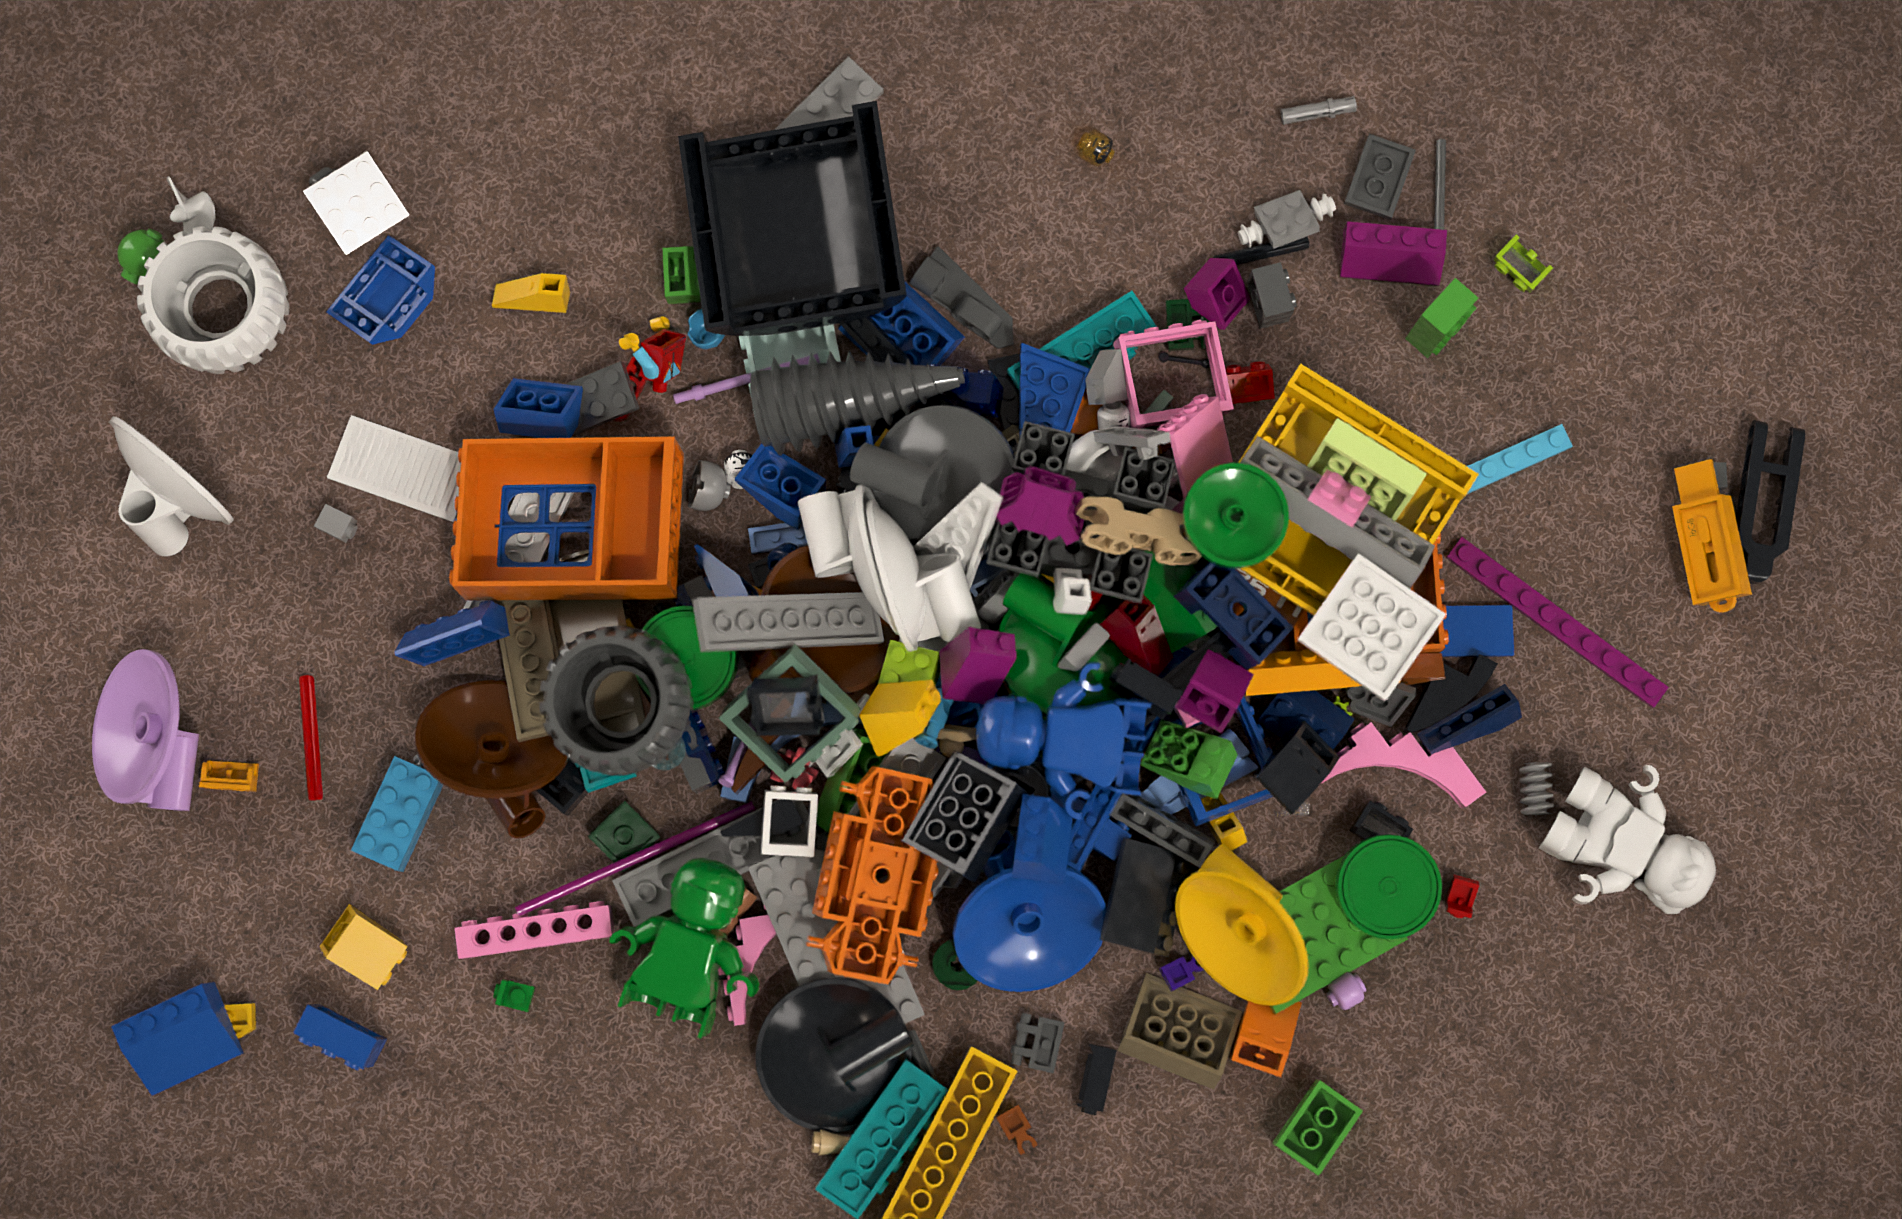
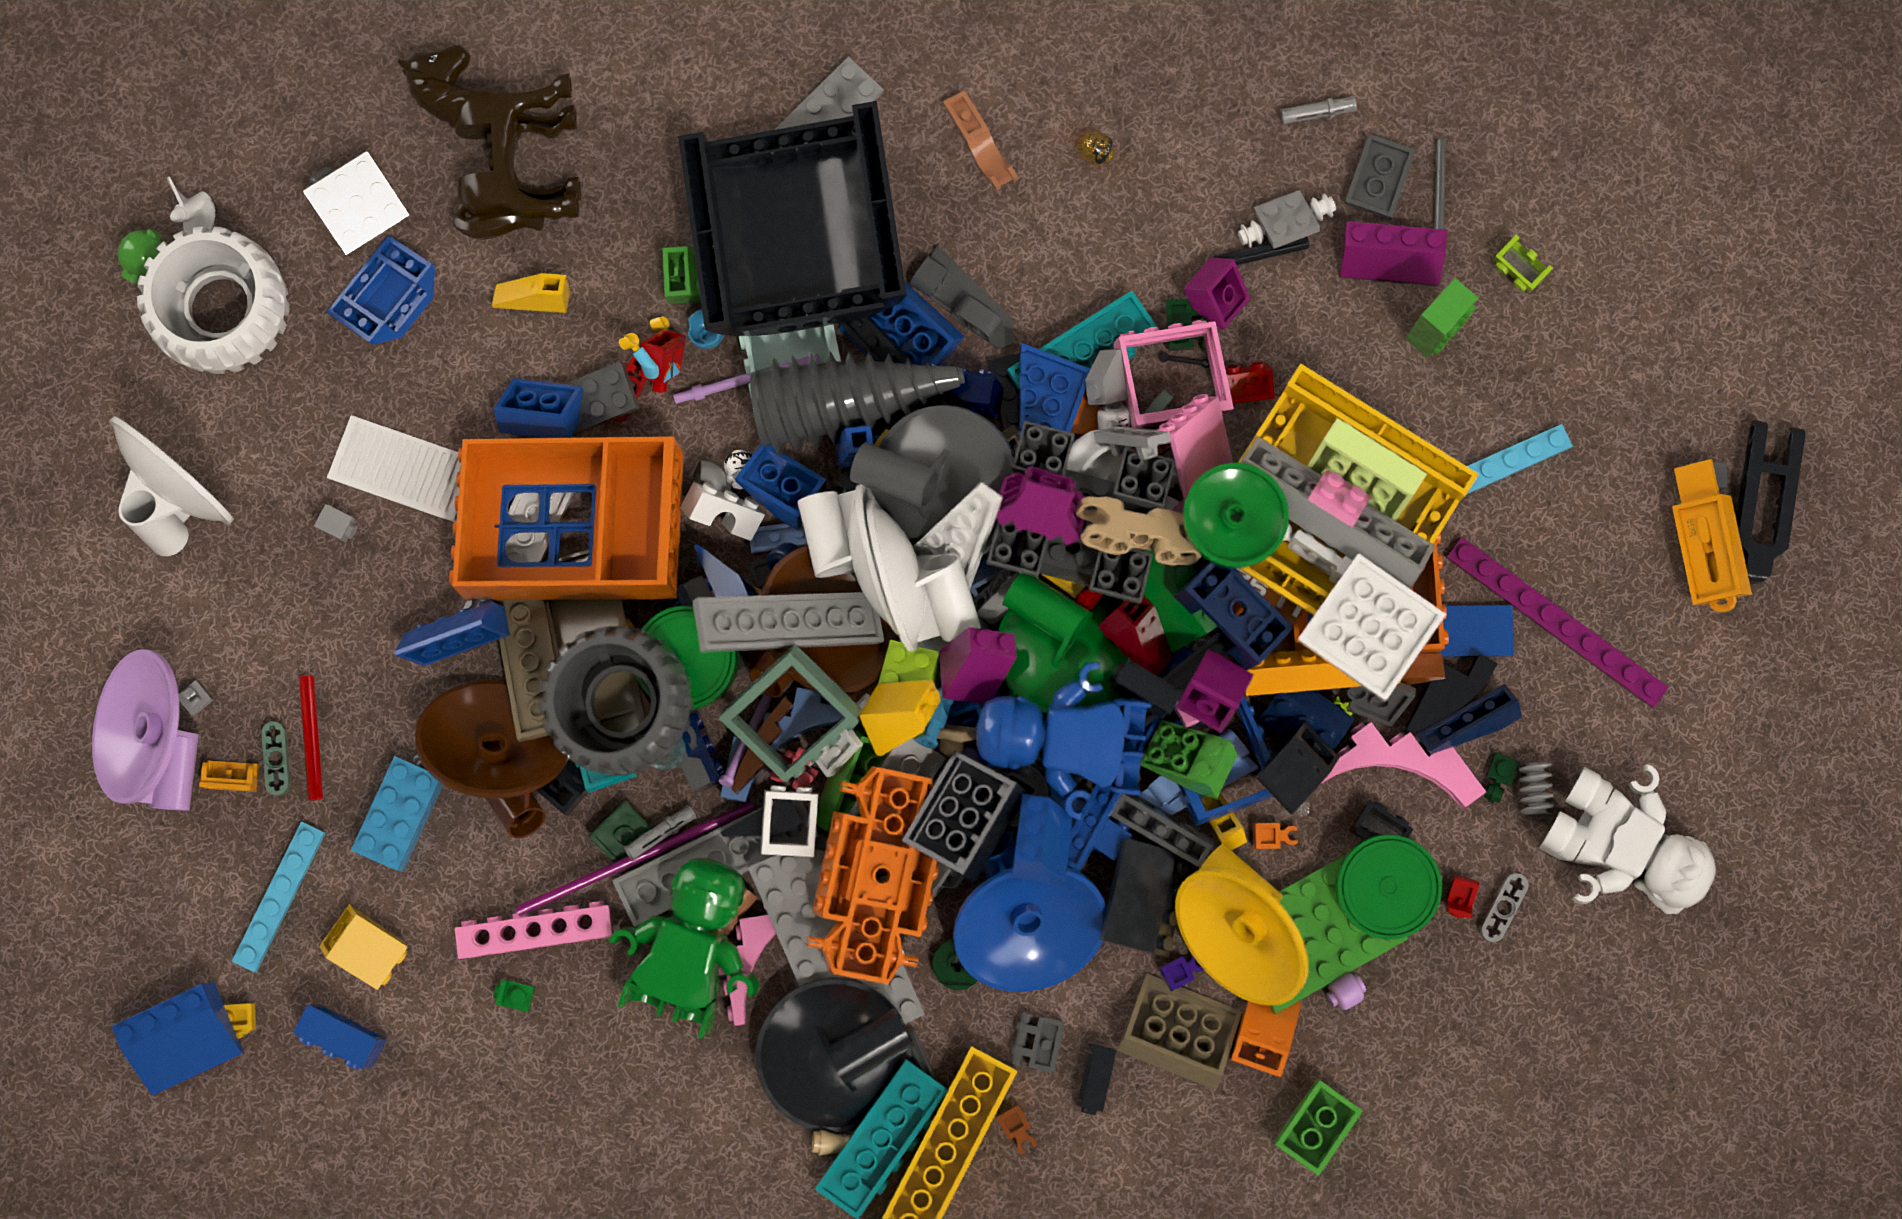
(195, 698): none -> light grey tile
(278, 897): none -> medium azure plate
(280, 739): none -> sand green beam
(497, 197): none -> dark brown animal
(669, 826): none -> light grey pin
(706, 502): none -> white arch
(786, 706): black window -> none
(979, 140): none -> nougat piece
(1071, 591): white brick -> none
(1084, 648): light grey slope -> none
(1270, 836): none -> orange plate
(1271, 295): dark grey brick -> none
(1320, 556): none -> white plate
(1501, 771): none -> dark green plate
(1502, 928): none -> light grey beam

